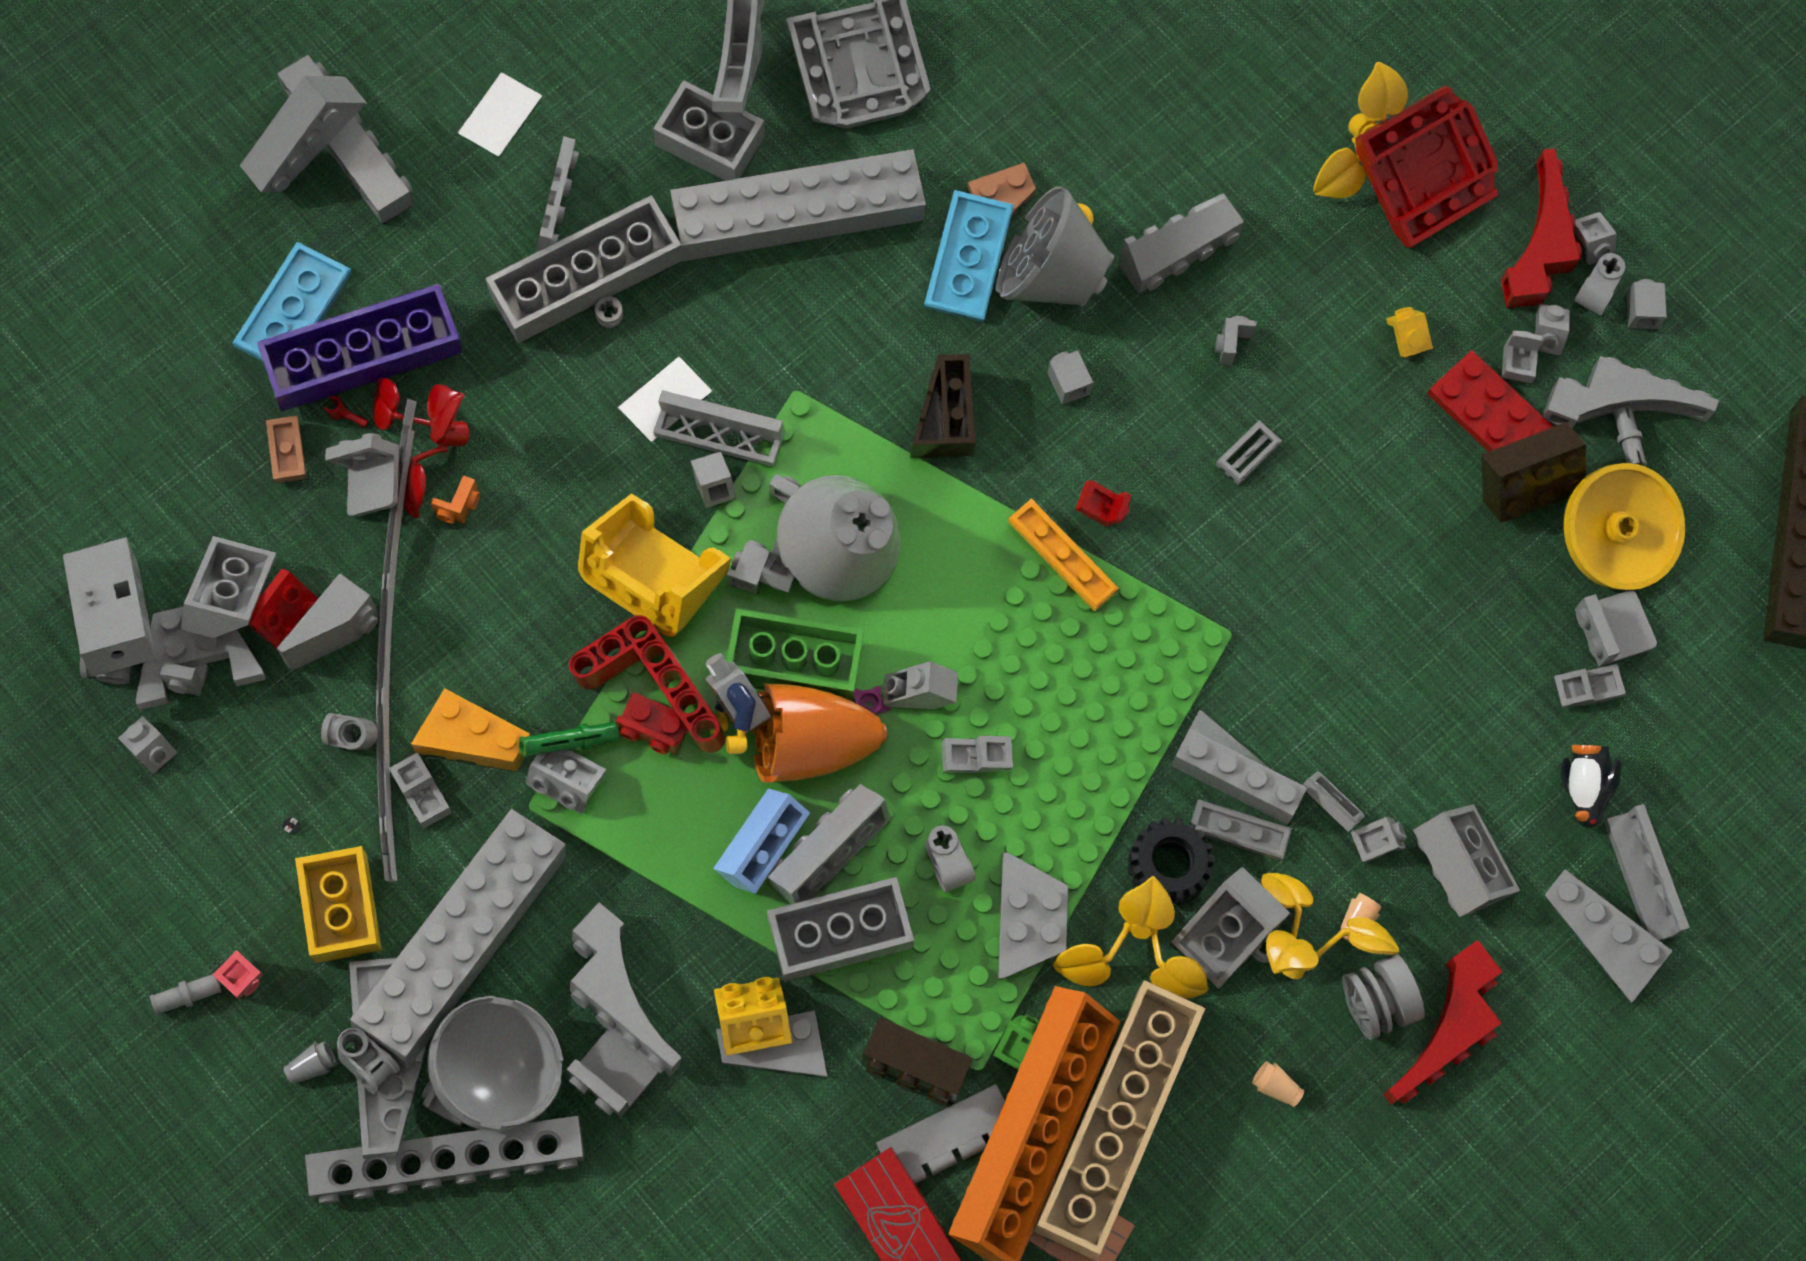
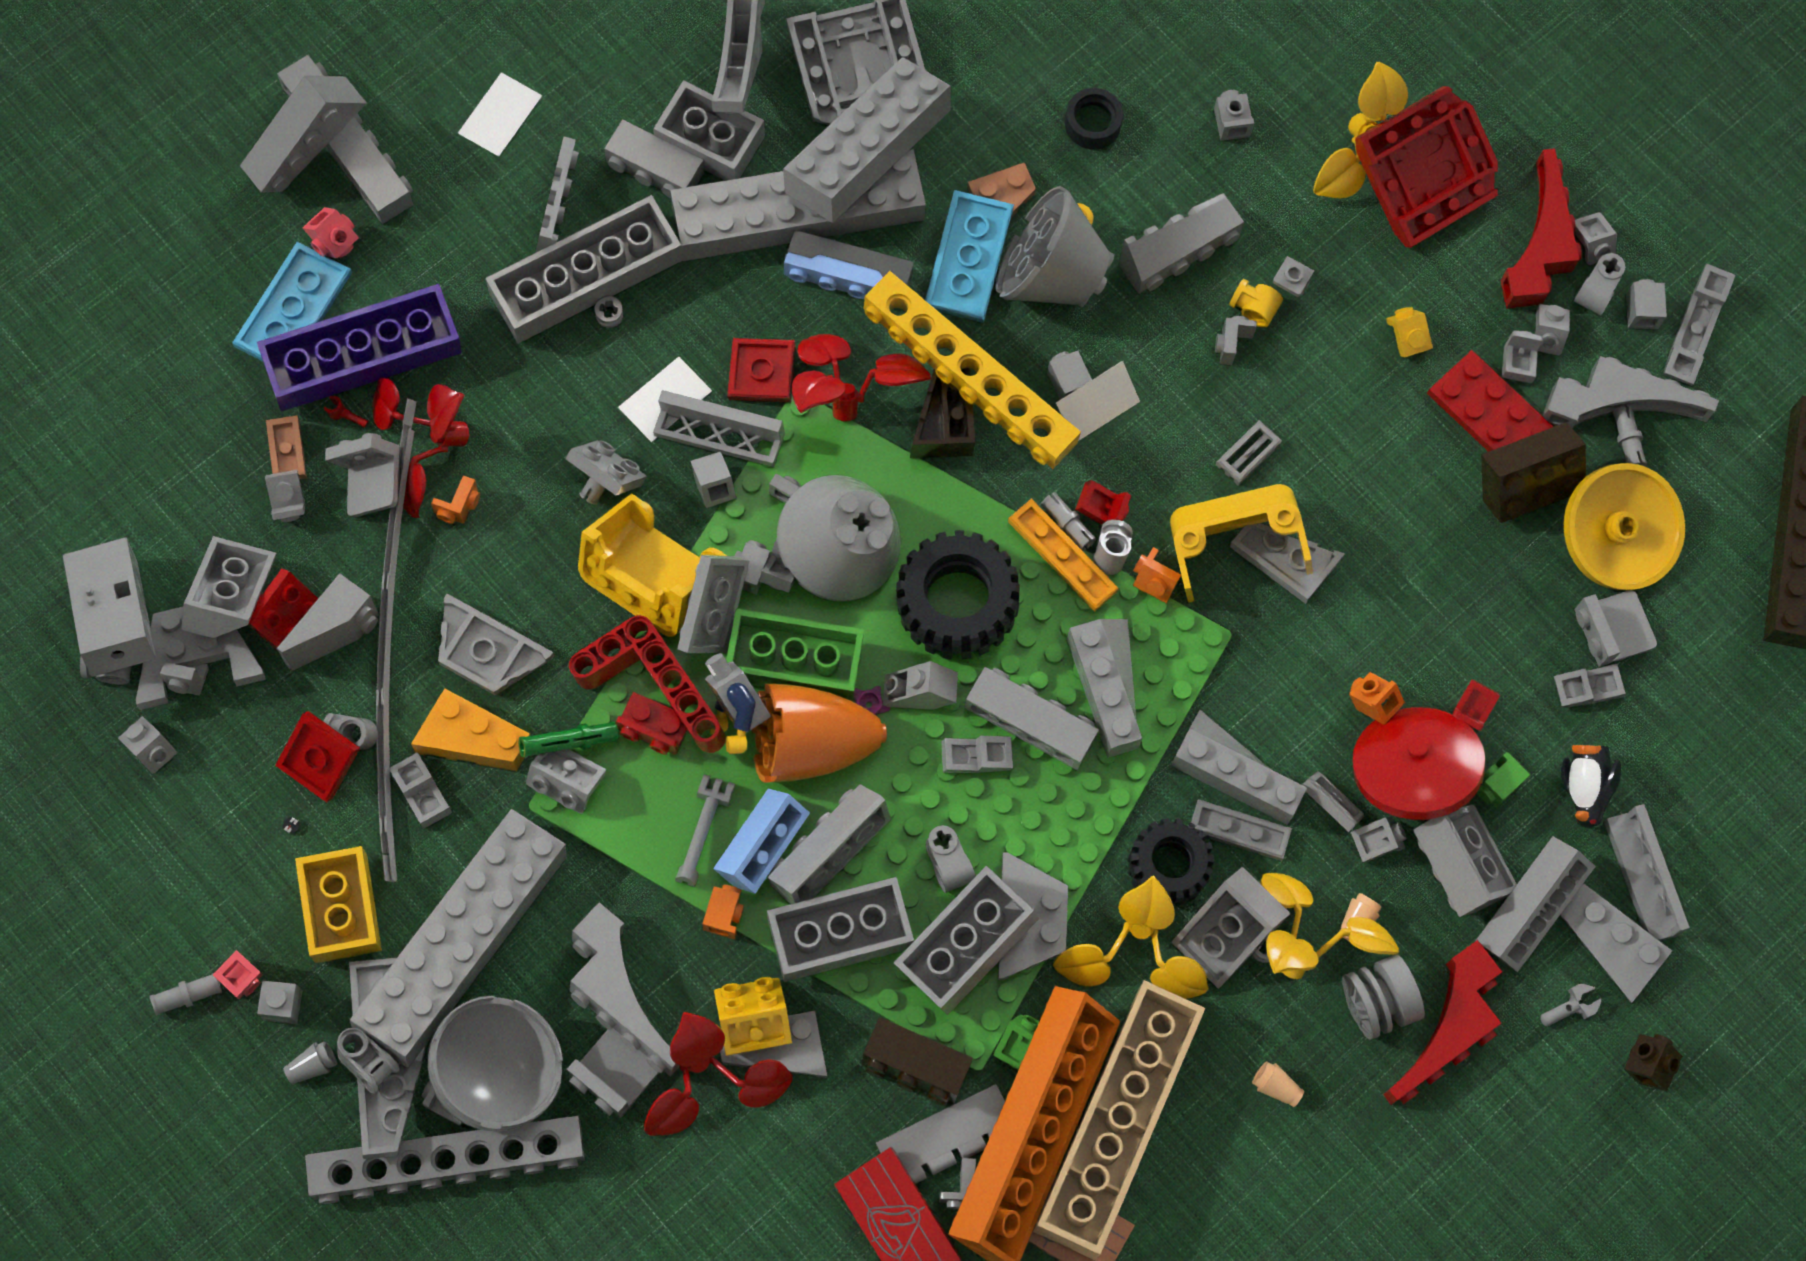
(279, 1002): none -> light grey brick
(285, 495): none -> light grey bracket
(317, 756): none -> red tile
(331, 233): none -> coral brick
(485, 648): none -> light grey wing
(605, 470): none -> light grey plate
(652, 159): none -> light grey brick
(693, 1050): none -> red plant
(713, 604): none -> light grey plate
(713, 797): none -> light grey hinge
(723, 911): none -> orange brick
(761, 370): none -> red tile
(817, 389): none -> red plant
(840, 265): none -> piece
(867, 139): none -> light grey brick
(894, 293): none -> yellow brick
(954, 1199): none -> light grey bracket
(966, 556): none -> black tyre
(967, 940): none -> light grey brick
(1031, 717): none -> light grey brick
(1068, 521): none -> light grey pin
(1099, 400): none -> white sticker
(1100, 98): none -> black tyre
(1105, 671): none -> light grey wedge
(1113, 546): none -> light grey piece
(1154, 577): none -> orange bracket
(1196, 521): none -> yellow windscreen
(1231, 123): none -> light grey brick
(1257, 303): none -> yellow piece
(1283, 561): none -> light grey wing
(1293, 277): none -> light grey bracket
(1371, 692): none -> orange brick
(1419, 764): none -> red dish
(1475, 704): none -> red bracket
(1502, 780): none -> bright green brick
(1535, 903): none -> light grey brick
(1572, 1006): none -> light grey bar
(1653, 1061): none -> dark brown brick
(1697, 324): none -> light grey slope

